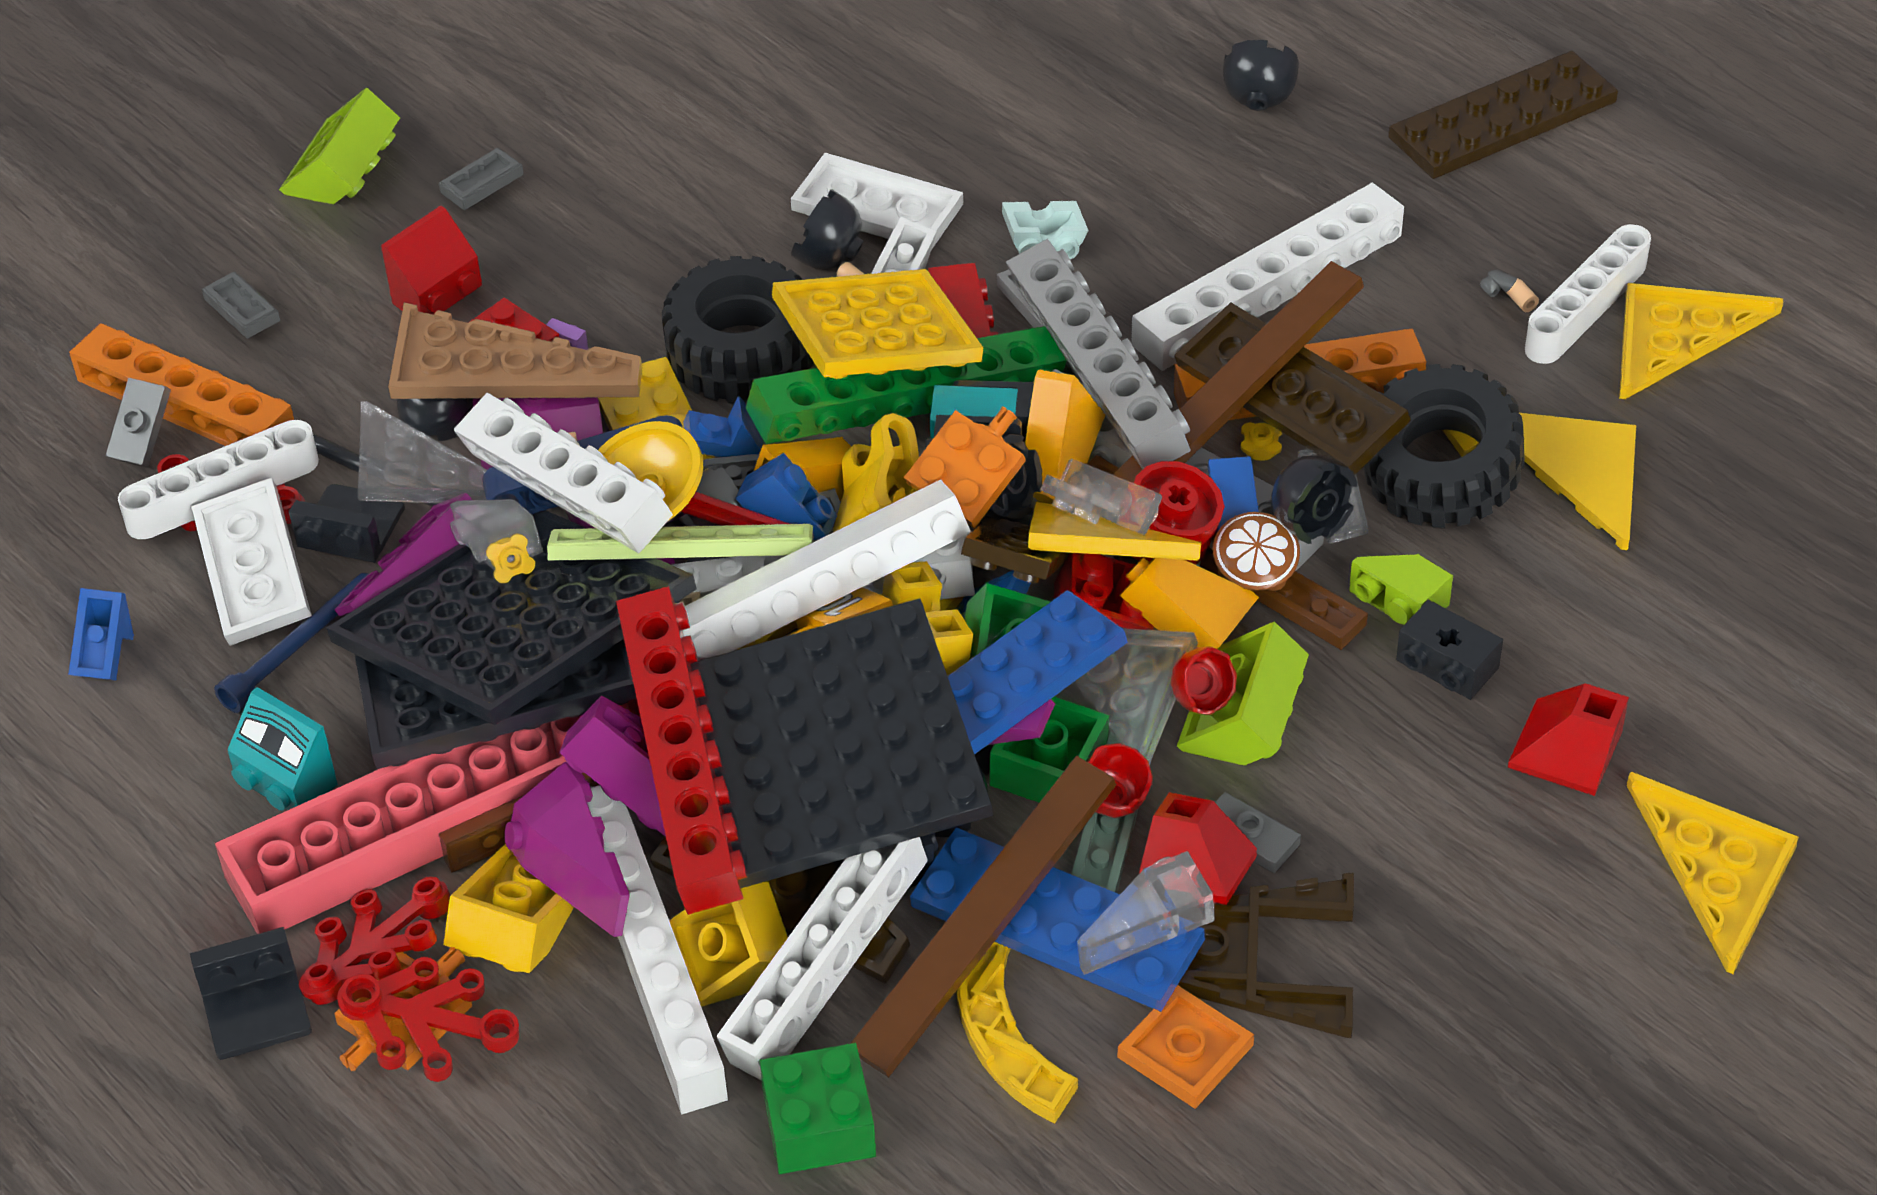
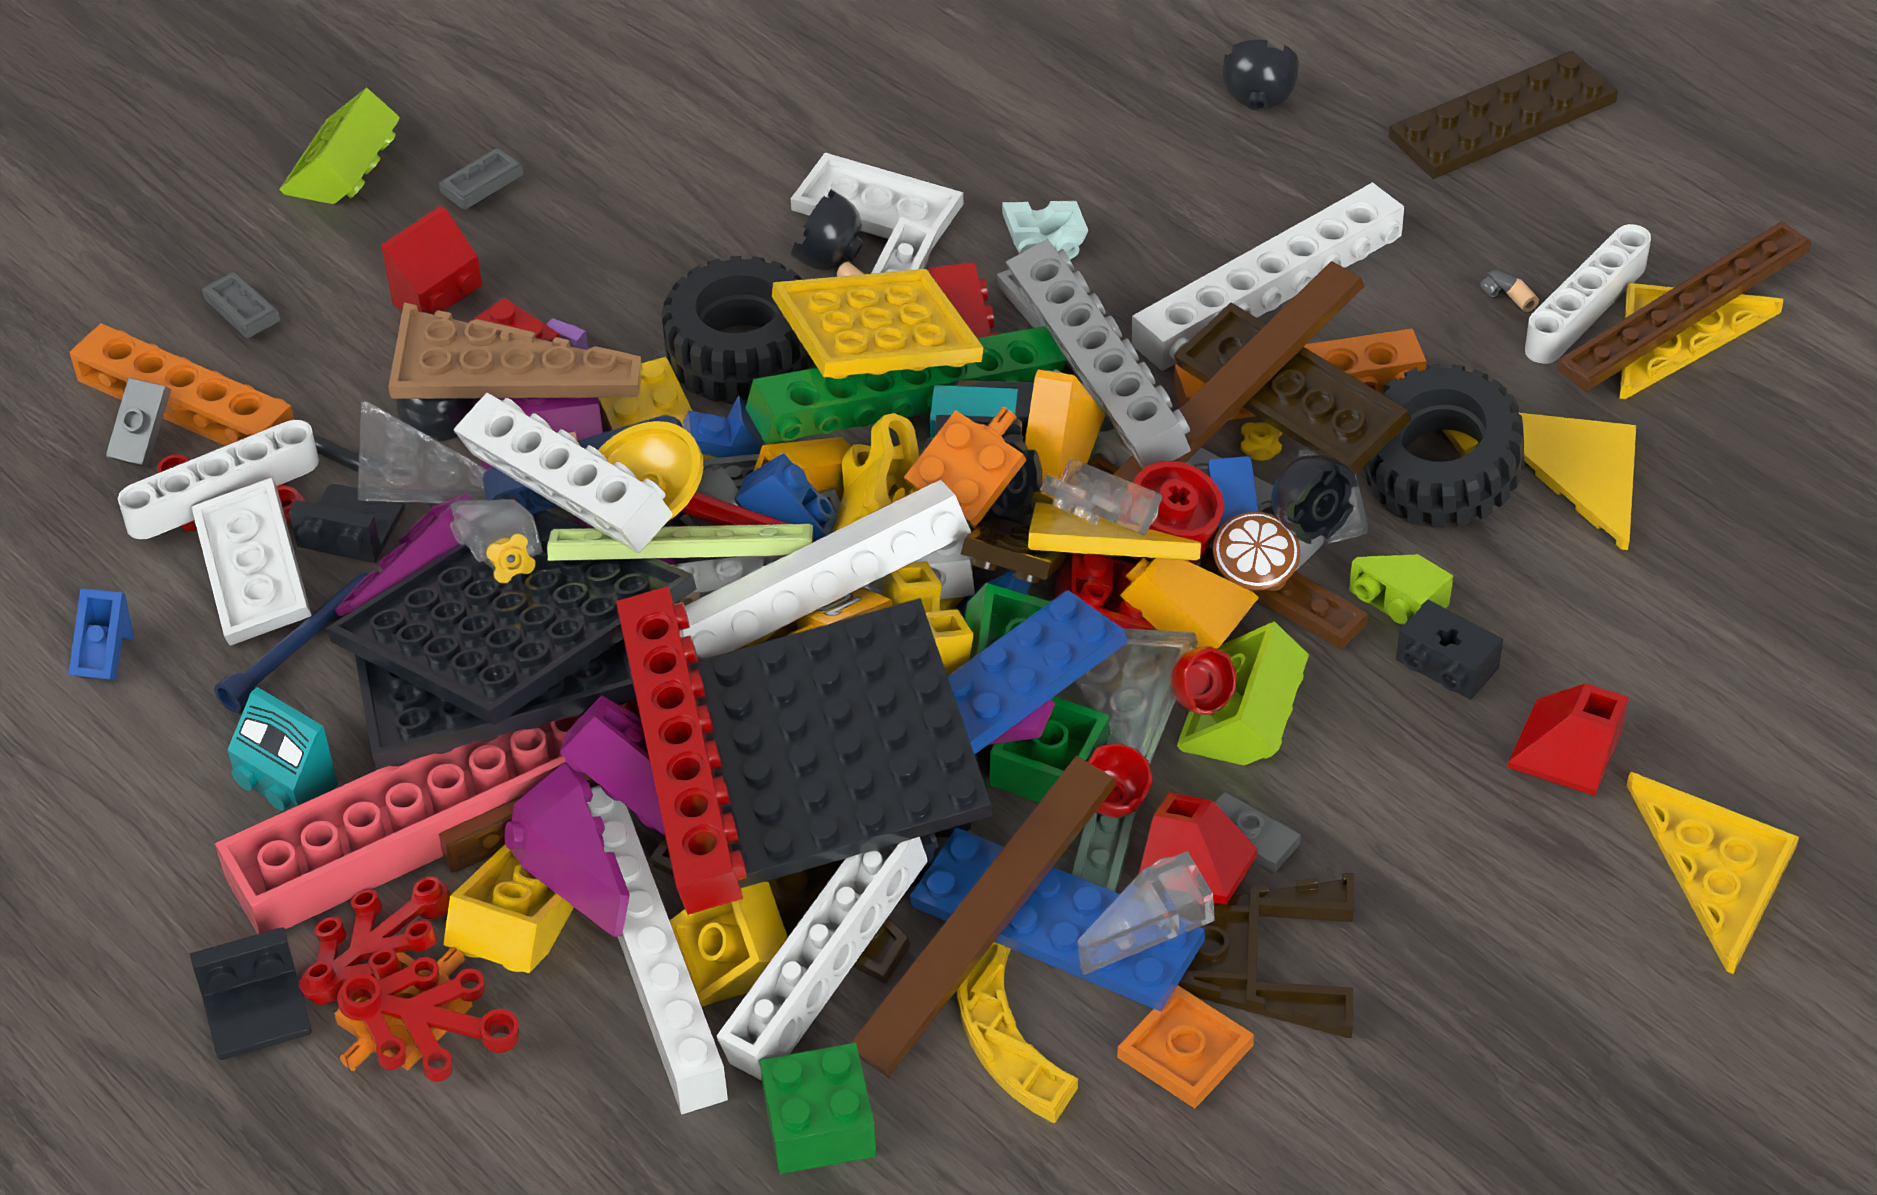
(1683, 306): none -> reddish brown tile

